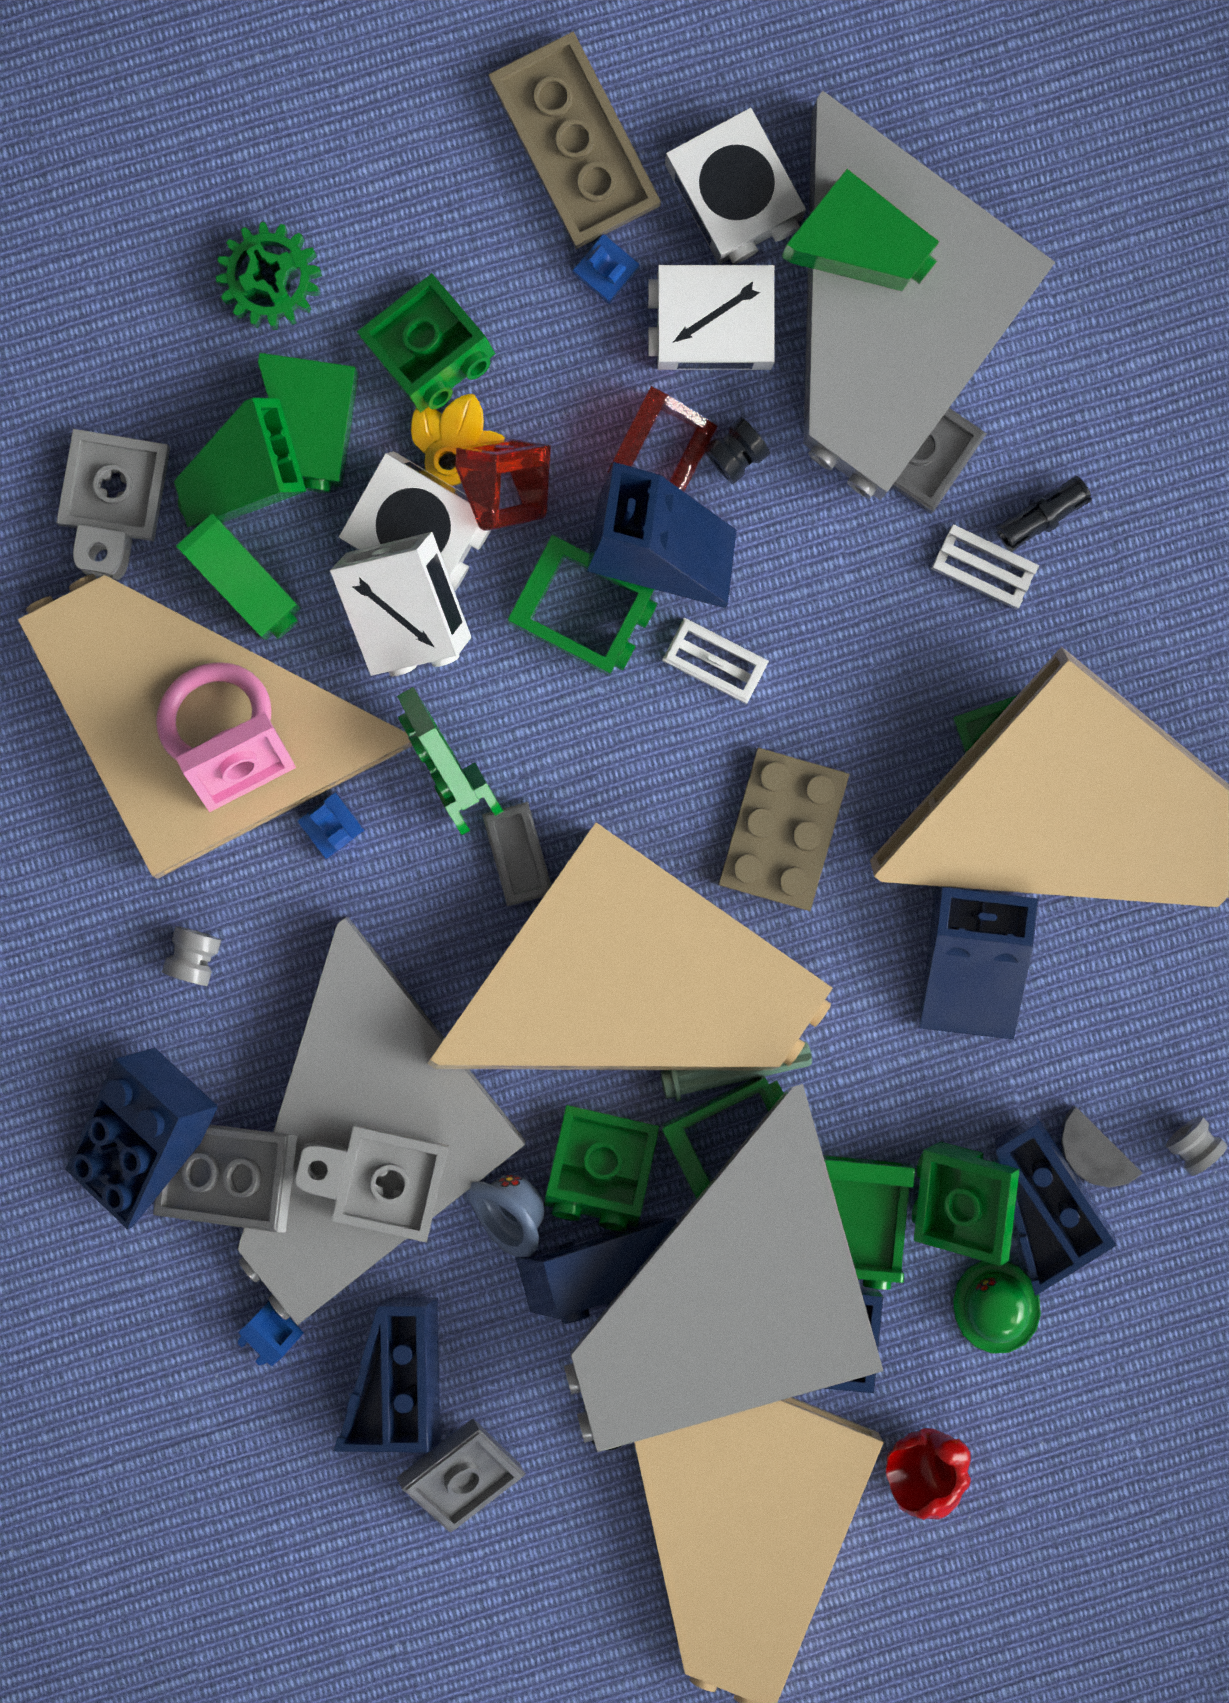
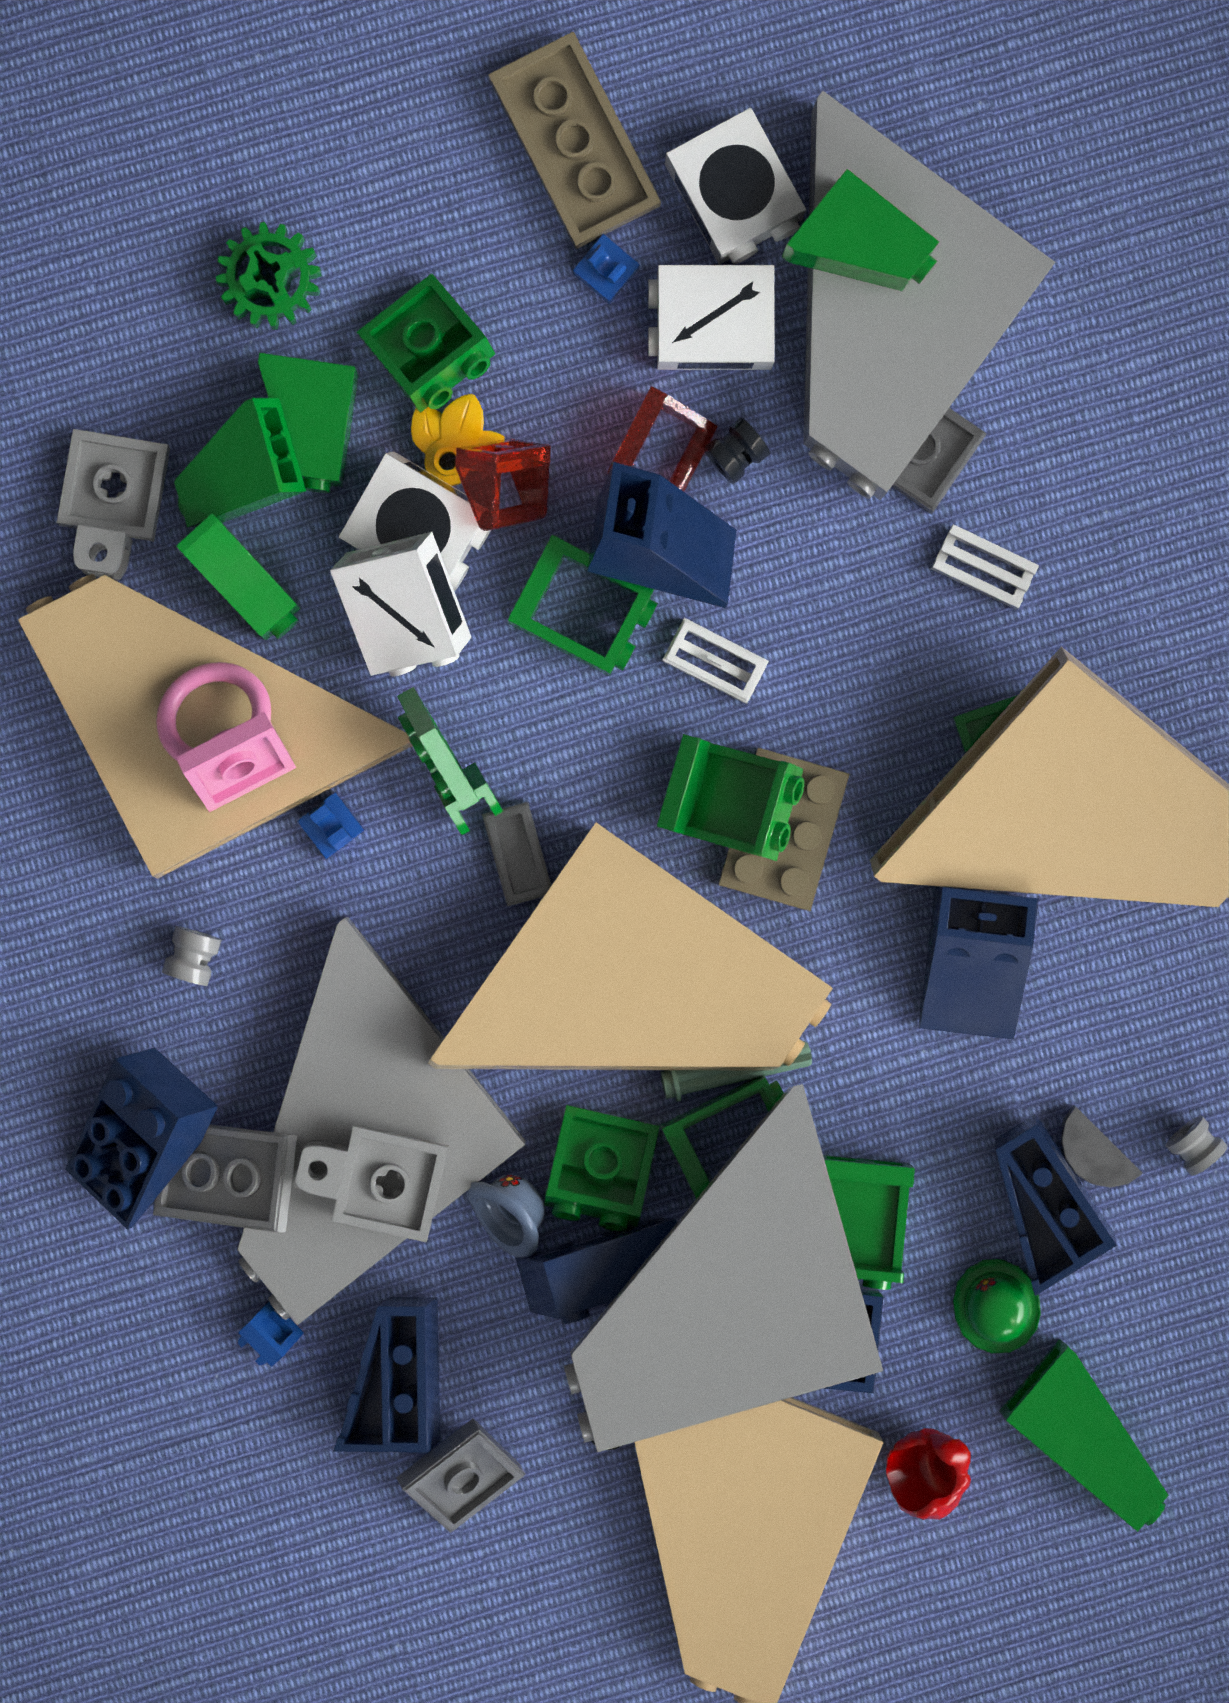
(731, 798): none -> green panel
(965, 1203): green plate -> none
(1043, 513): black pin -> none
(1078, 1430): none -> green slope

